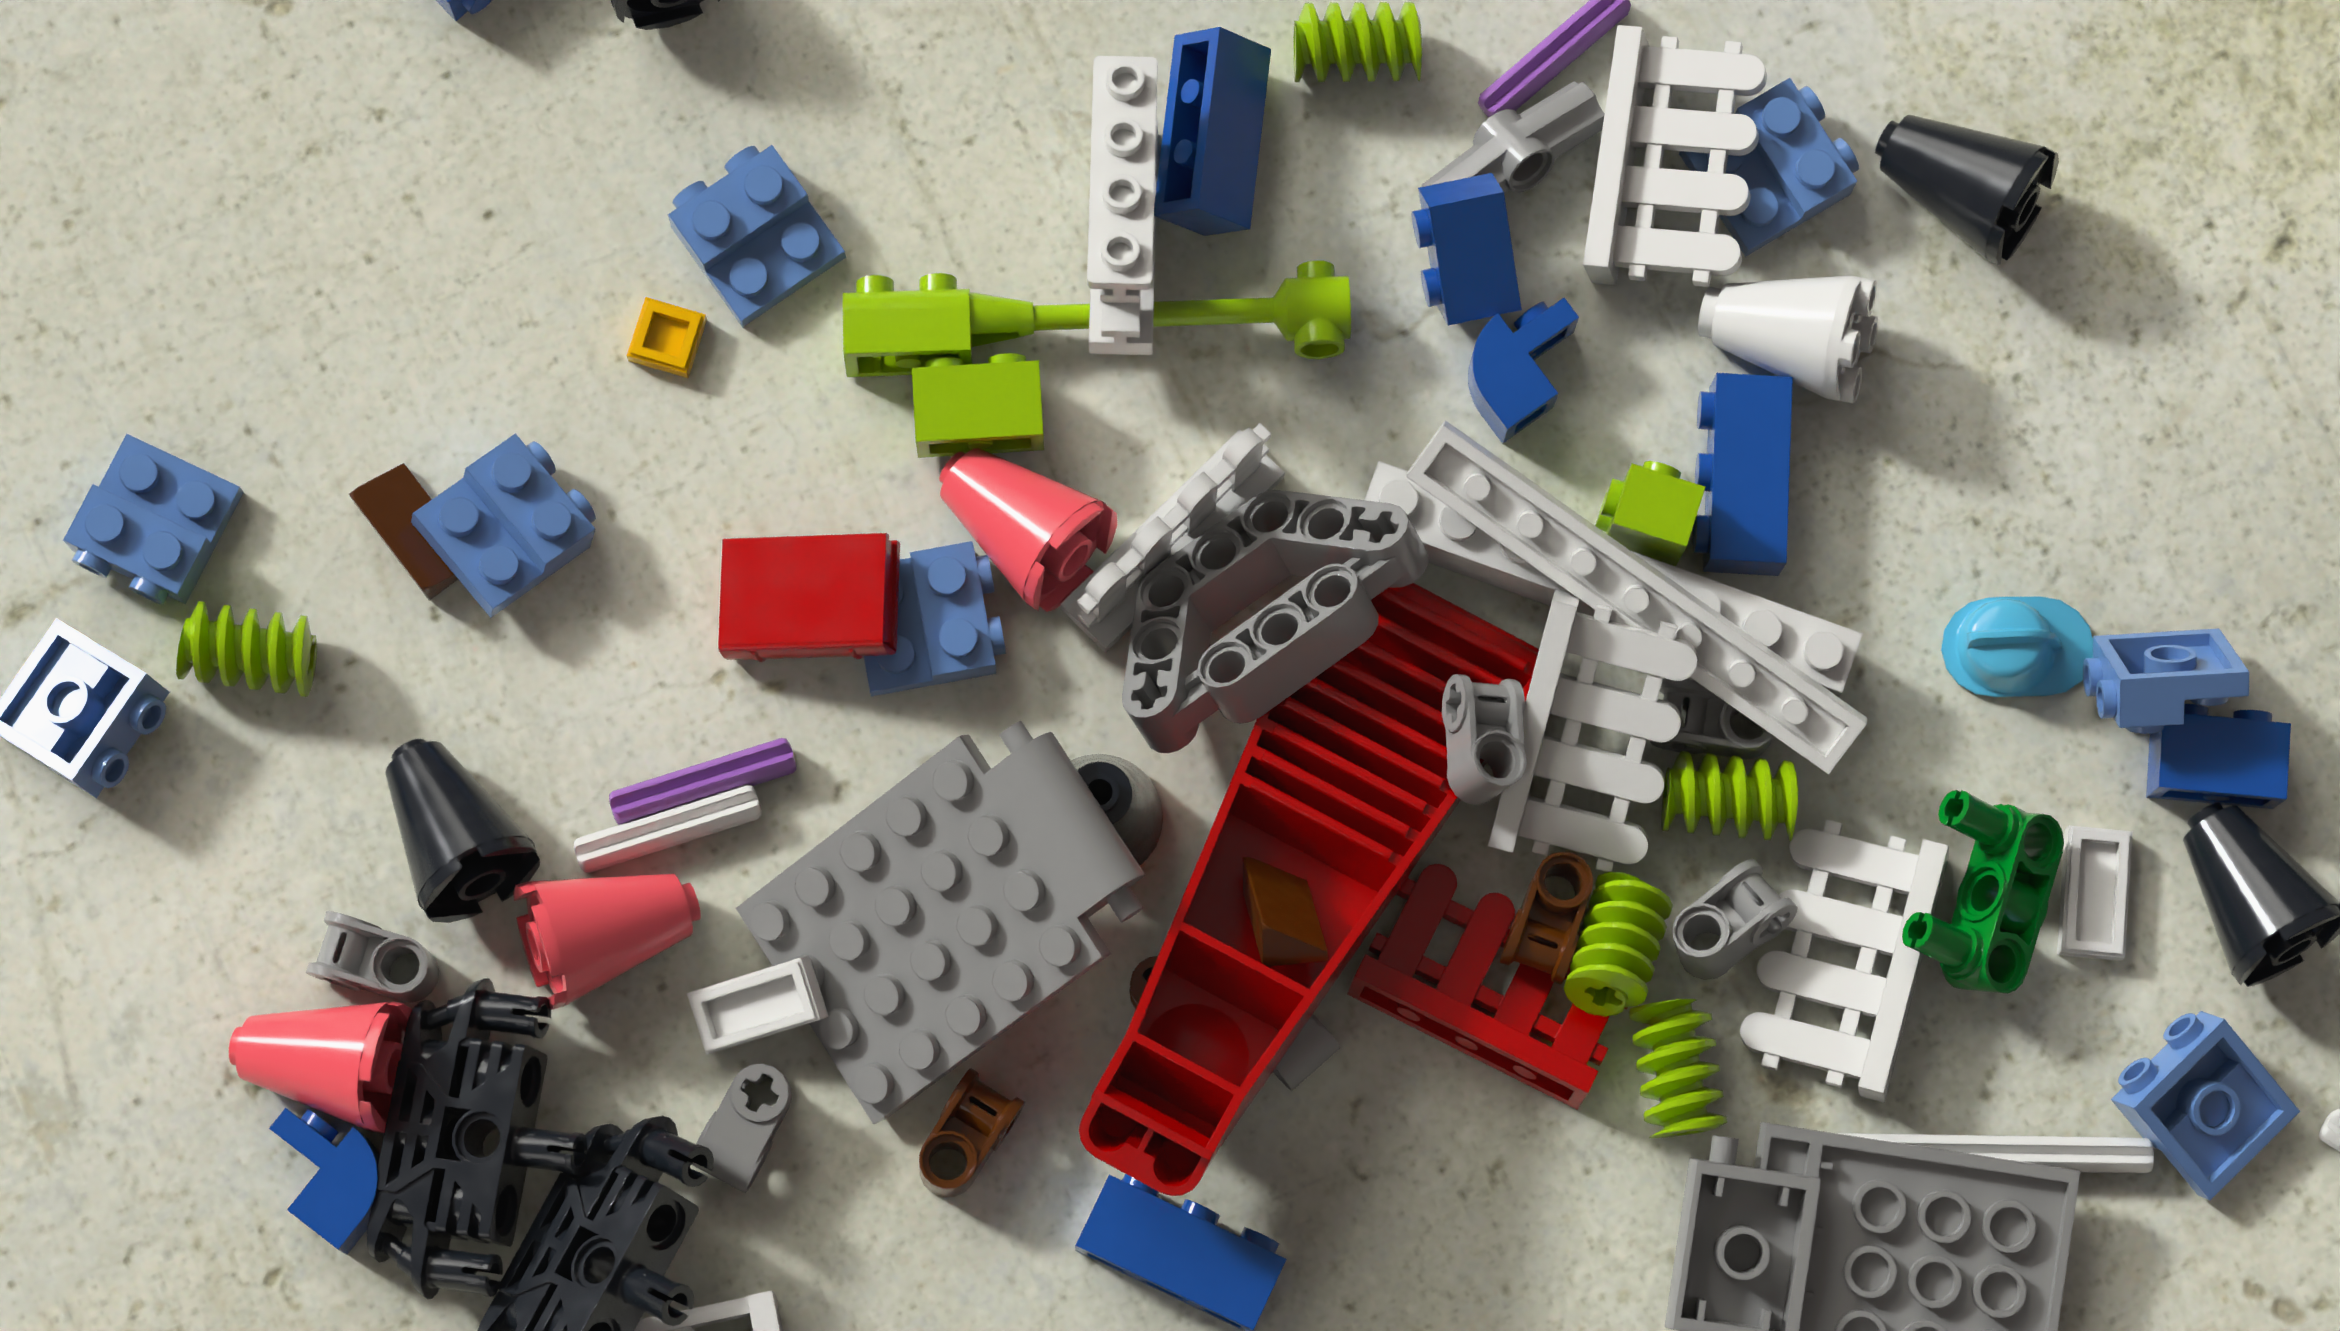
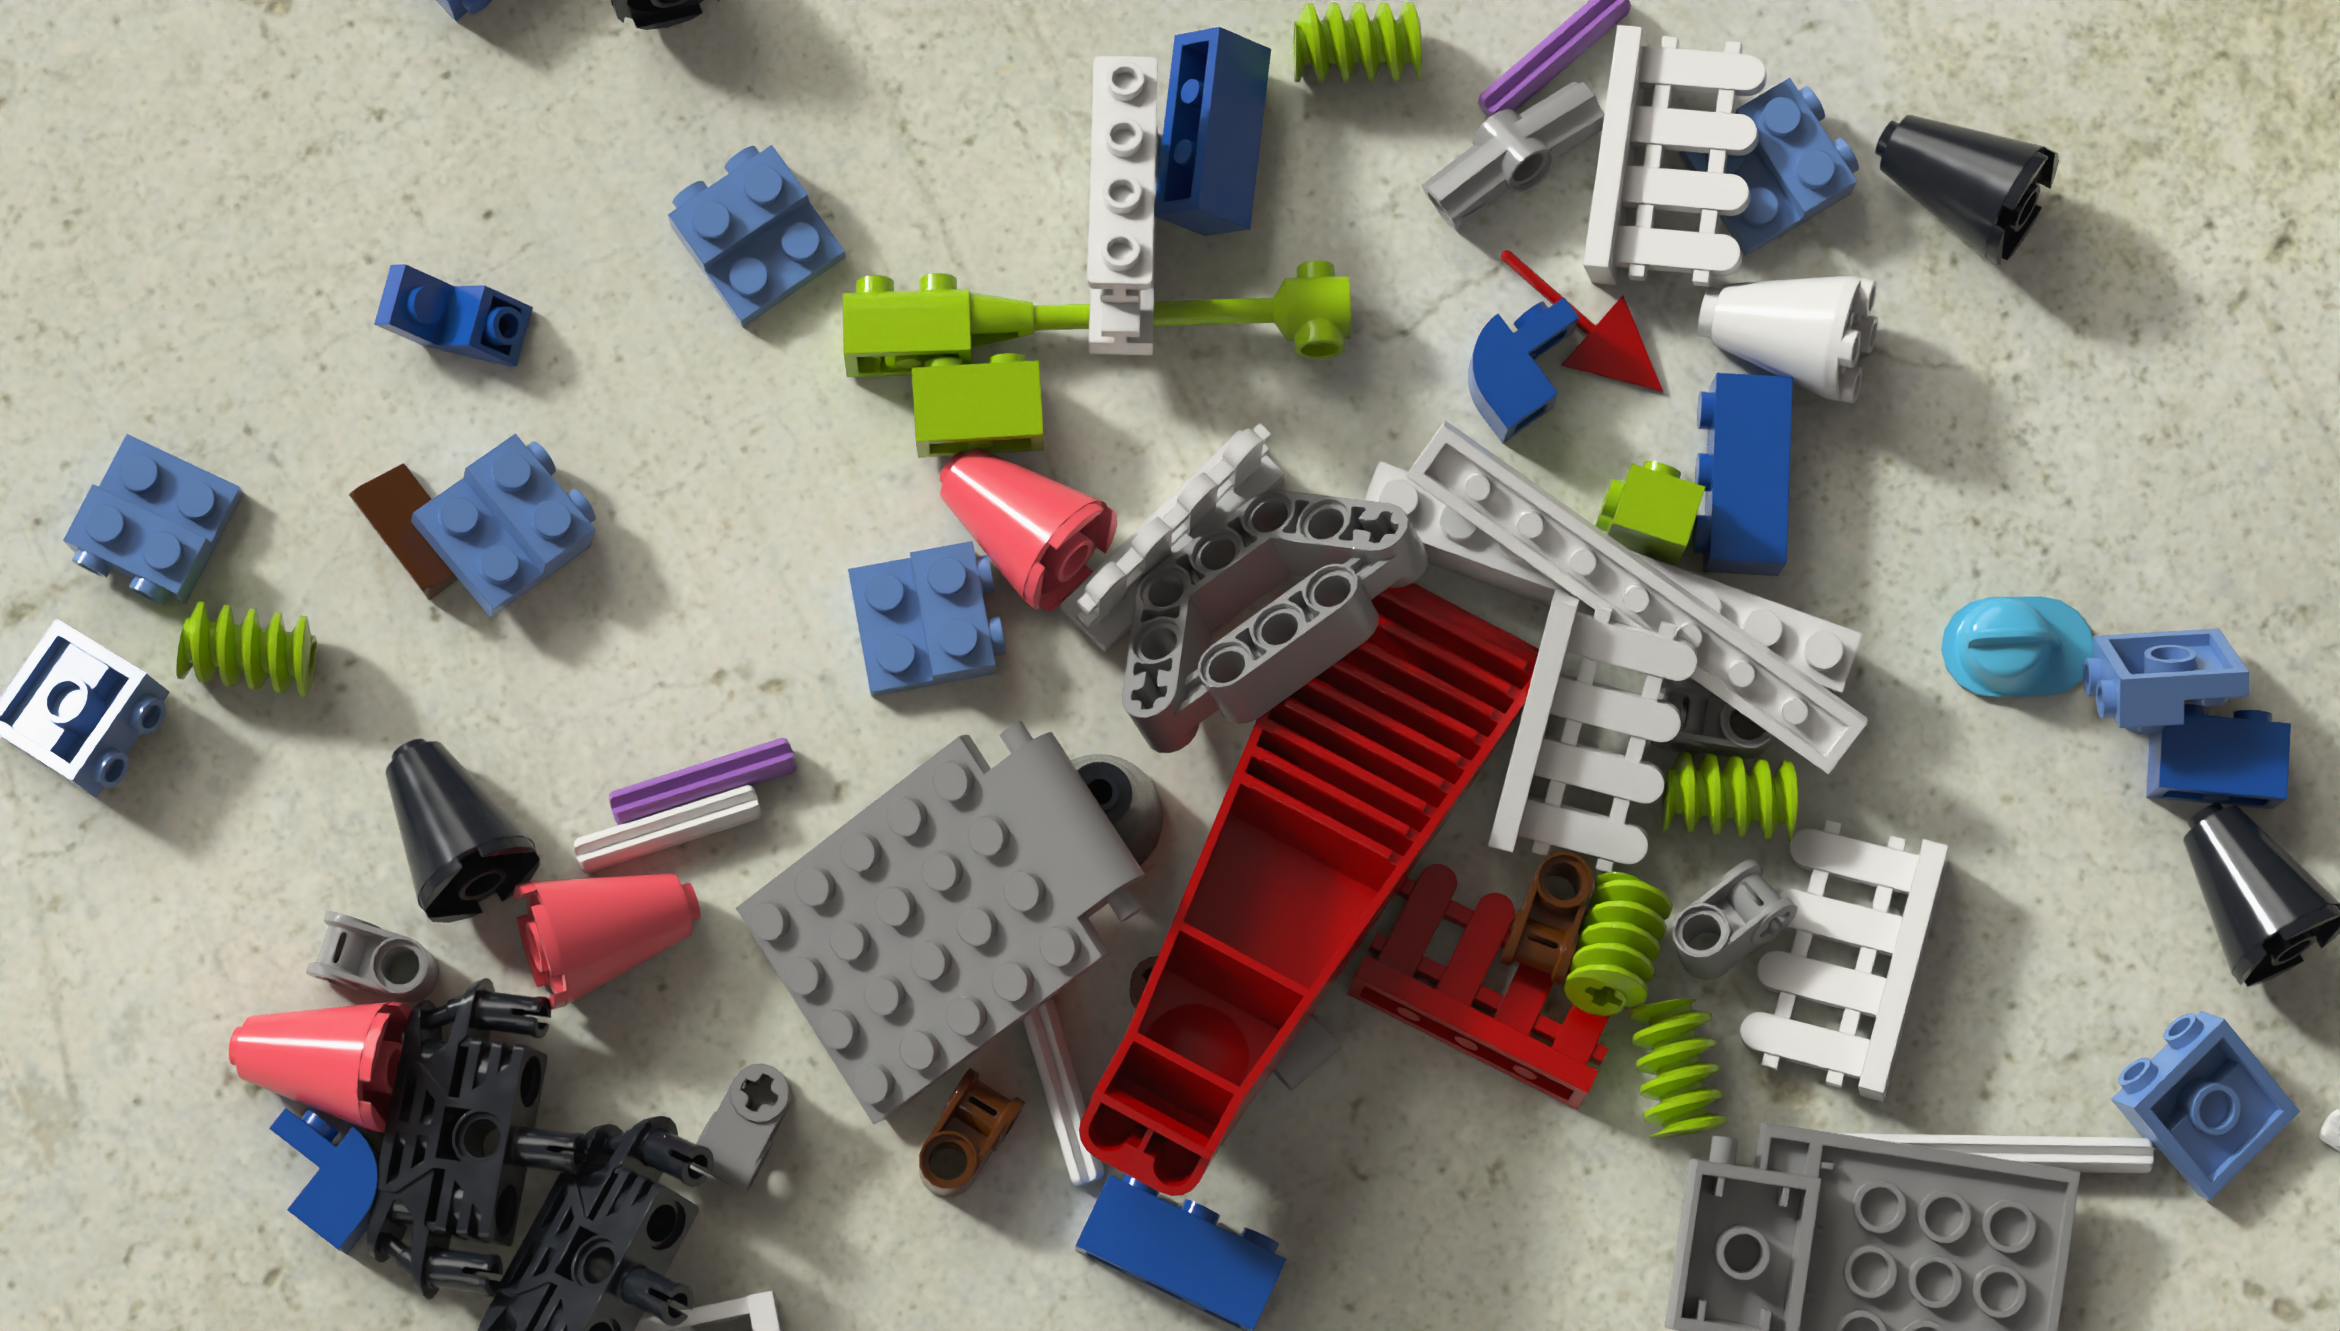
(453, 318): none -> blue slope
(666, 337): yellow tile -> none
(757, 1004): white tile -> none
(809, 597): red piece -> none
(1061, 1091): none -> white axle
(1282, 915): reddish brown slope -> none
(1467, 249): blue brick -> none
(1485, 725): light grey piece -> none
(1611, 346): none -> red piece
(1998, 899): green piece -> none
(2094, 893): white tile -> none

